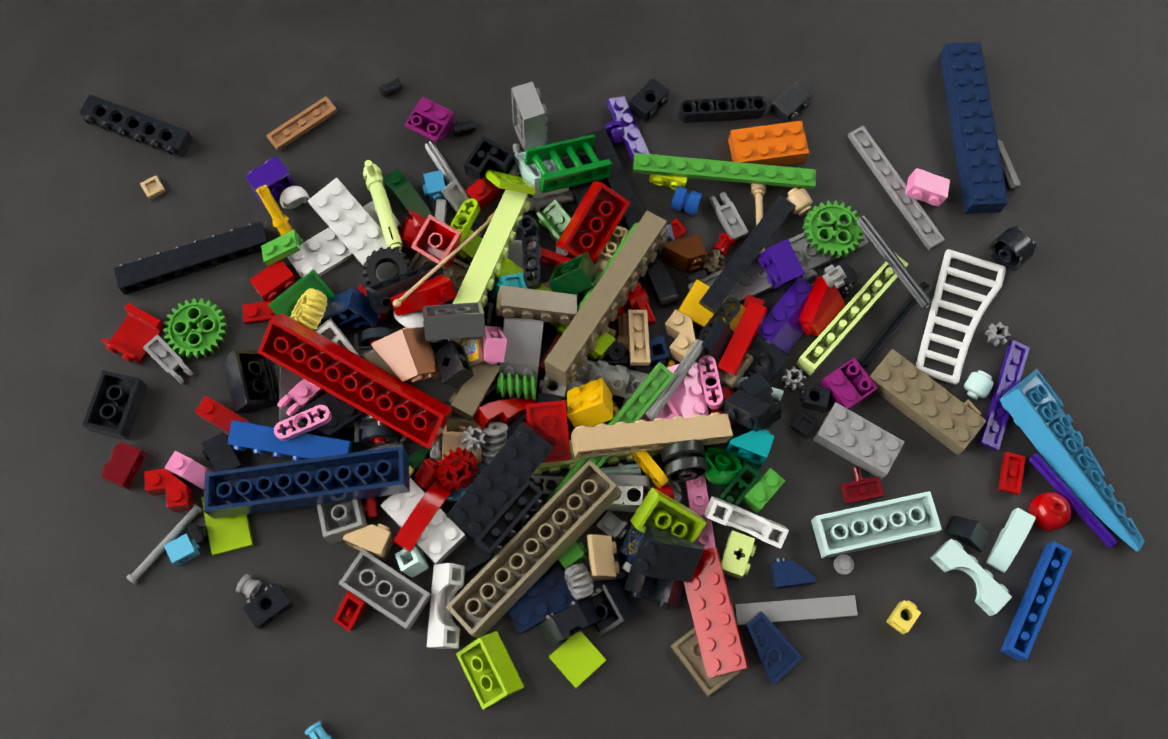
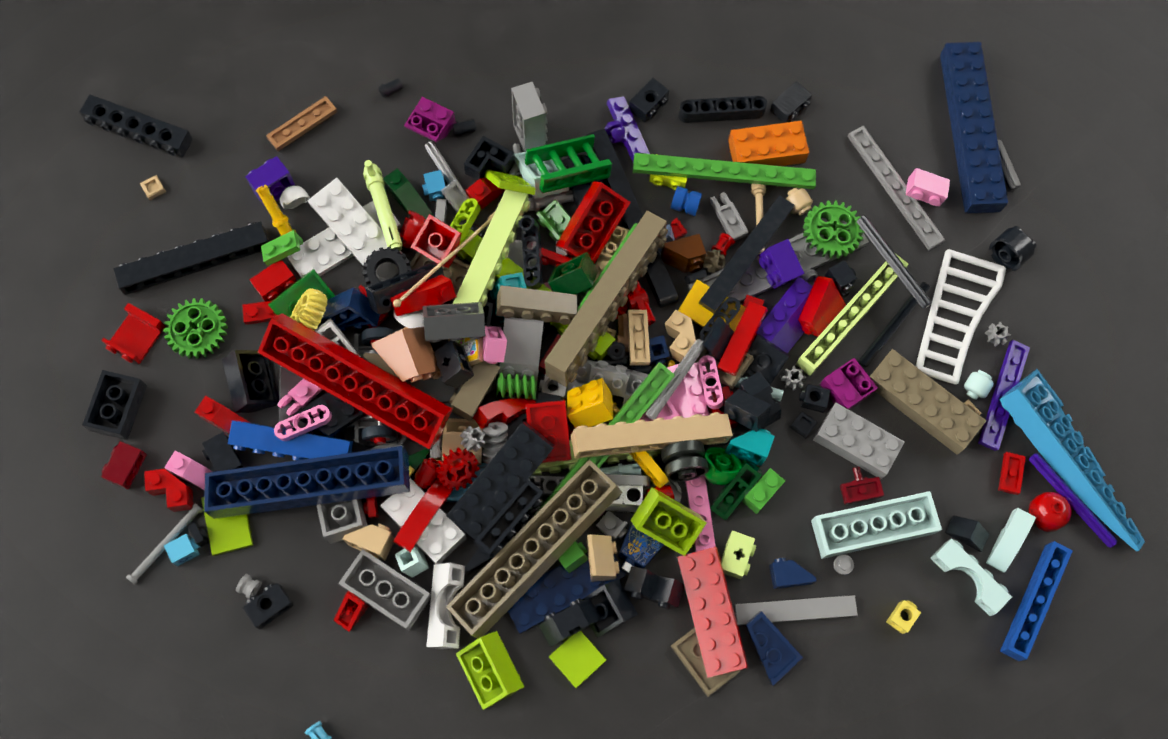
(166, 357): light grey hinge -> none
(579, 581): light grey gear -> none
(666, 556): black slope -> none
(744, 520): white arch -> none
(834, 276): light grey gear -> none

